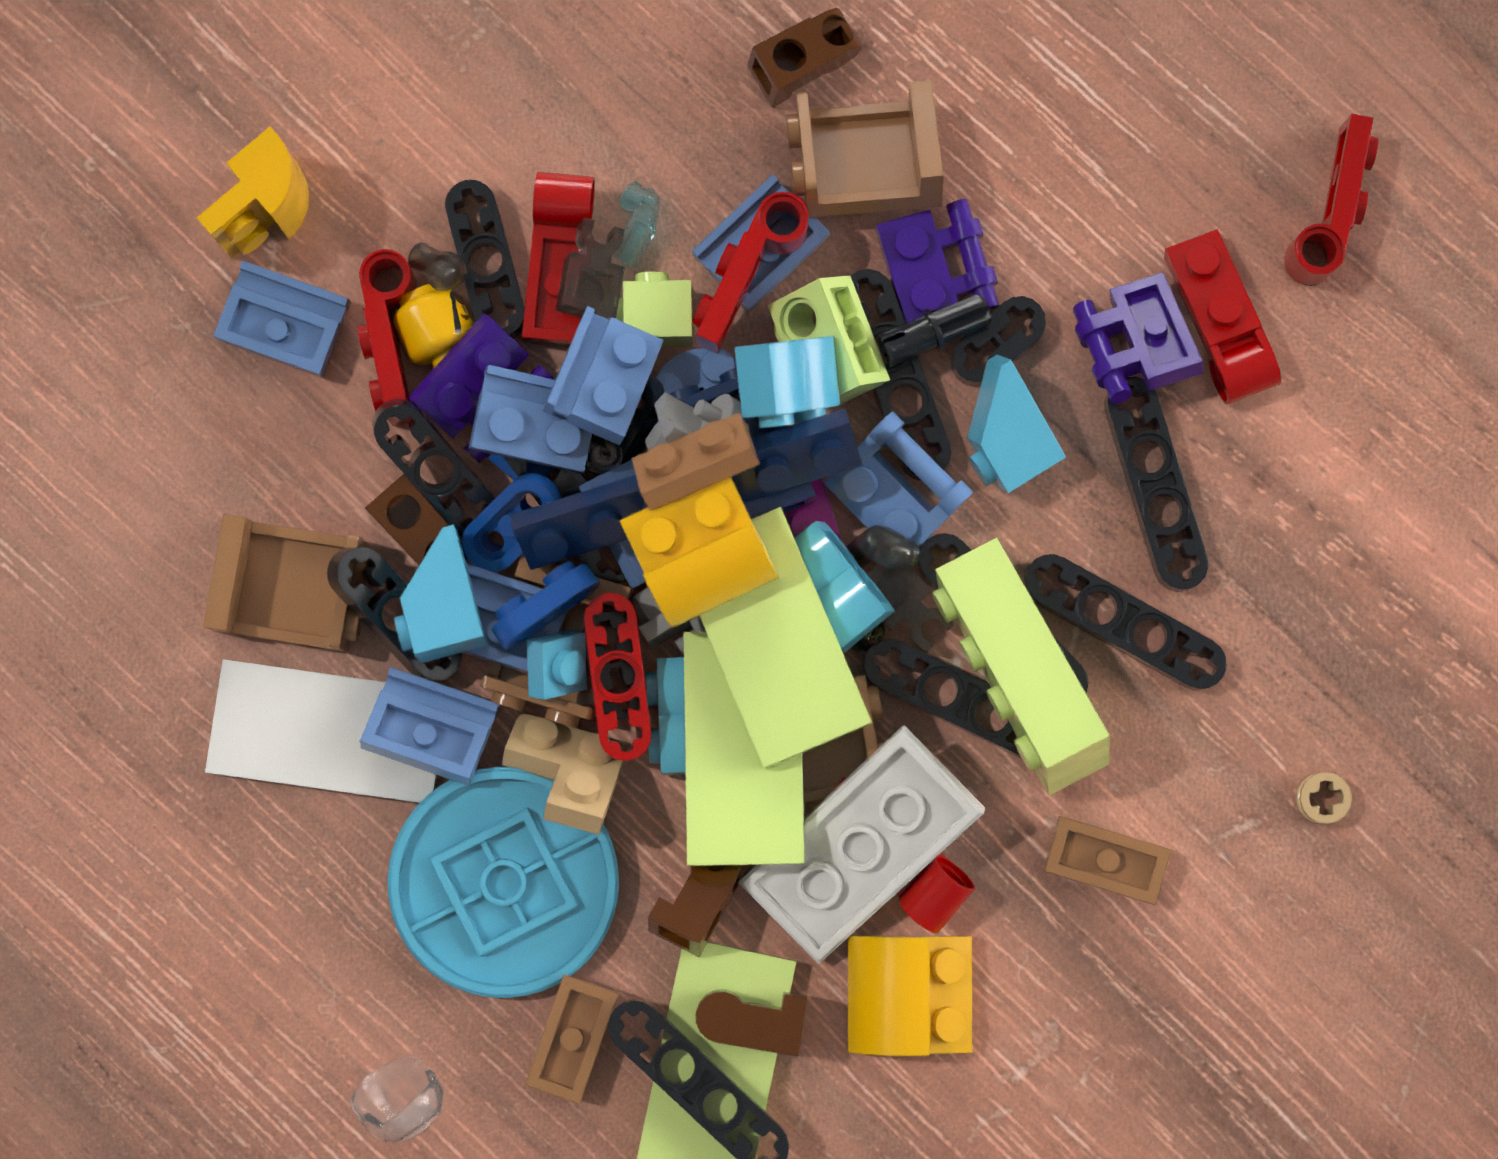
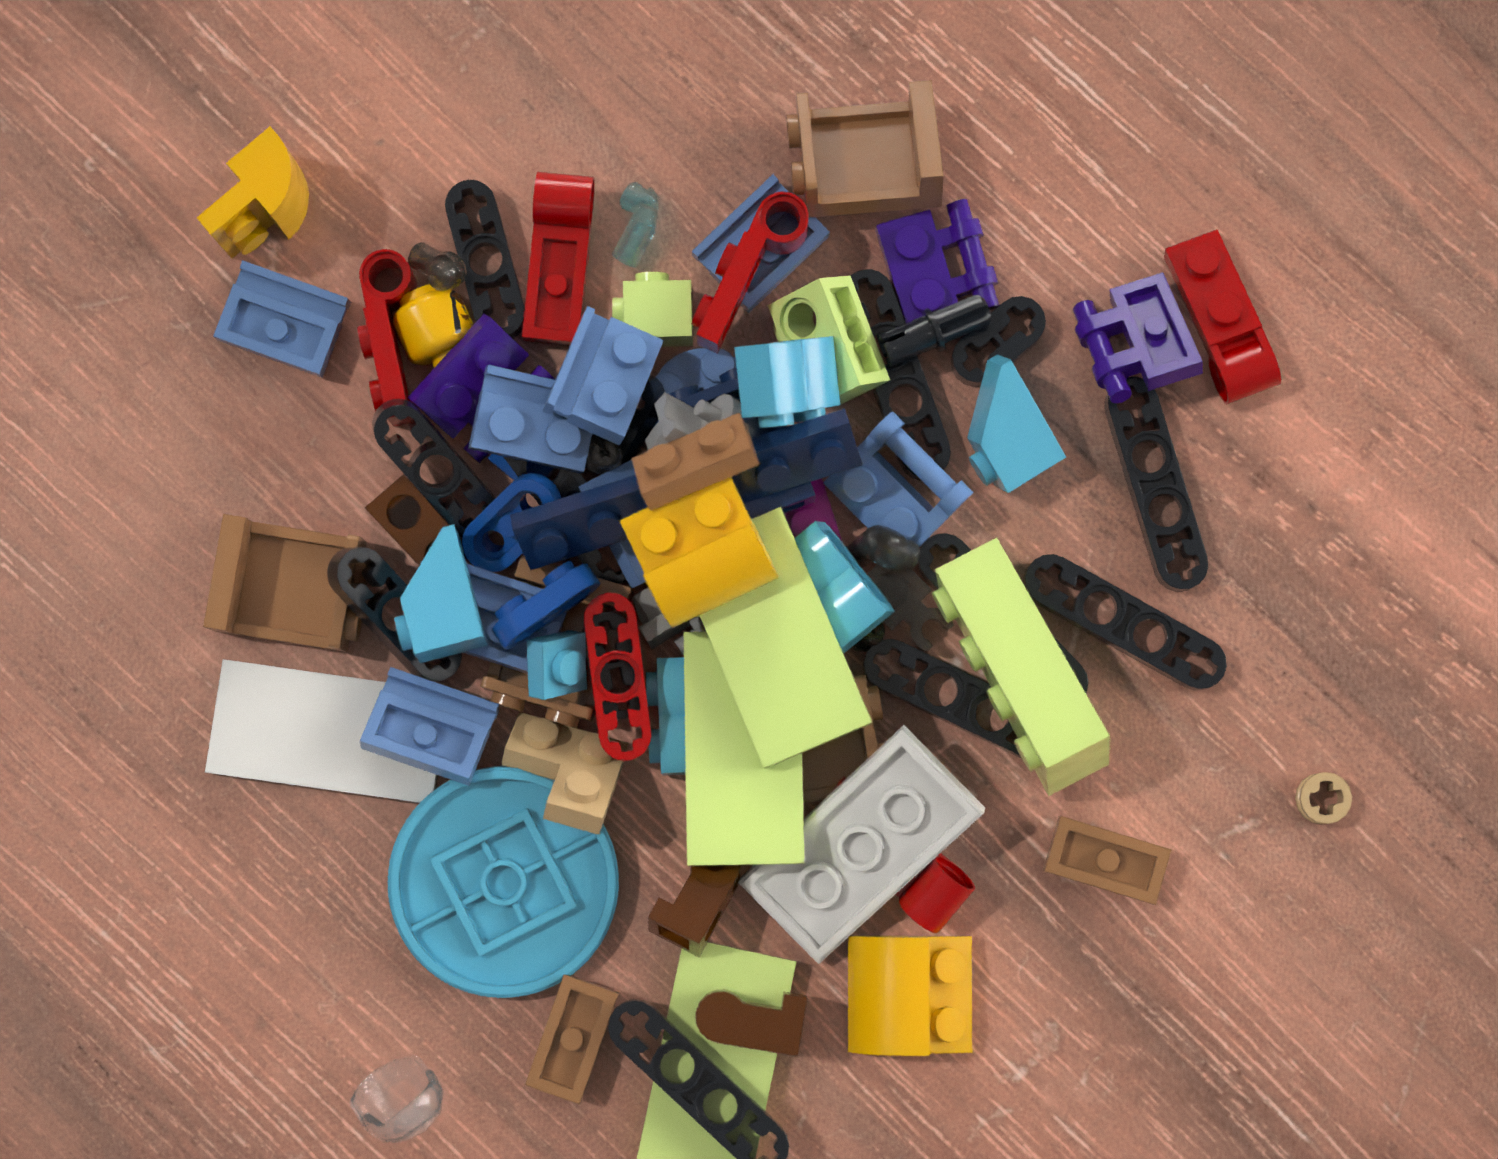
(590, 276): clear smoke plate -> none
(802, 54): reddish brown leg -> none
(1343, 206): red plate -> none

